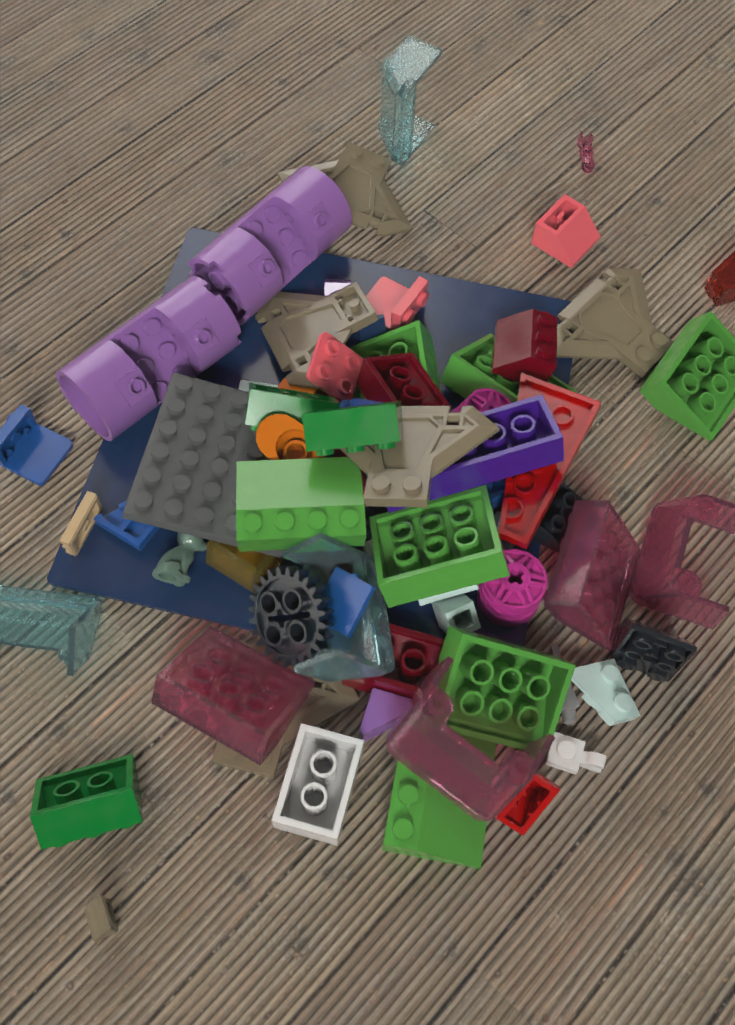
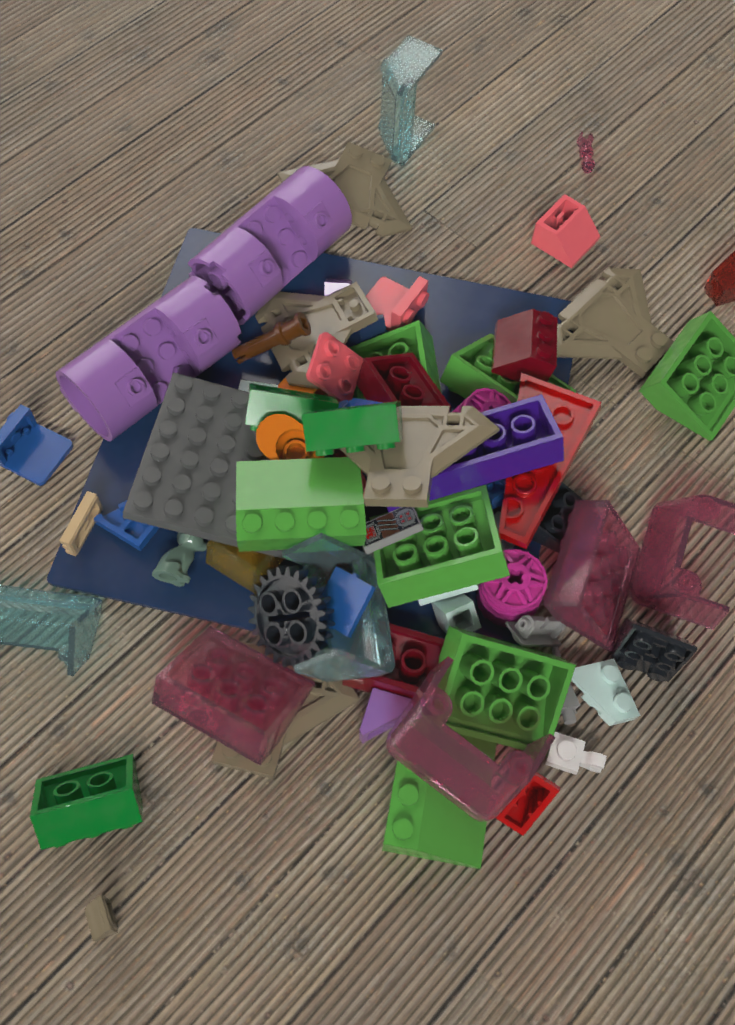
(281, 334): none -> reddish brown pin
(318, 784): white brick -> none
(391, 528): none -> tile
(536, 631): none -> light grey hinge

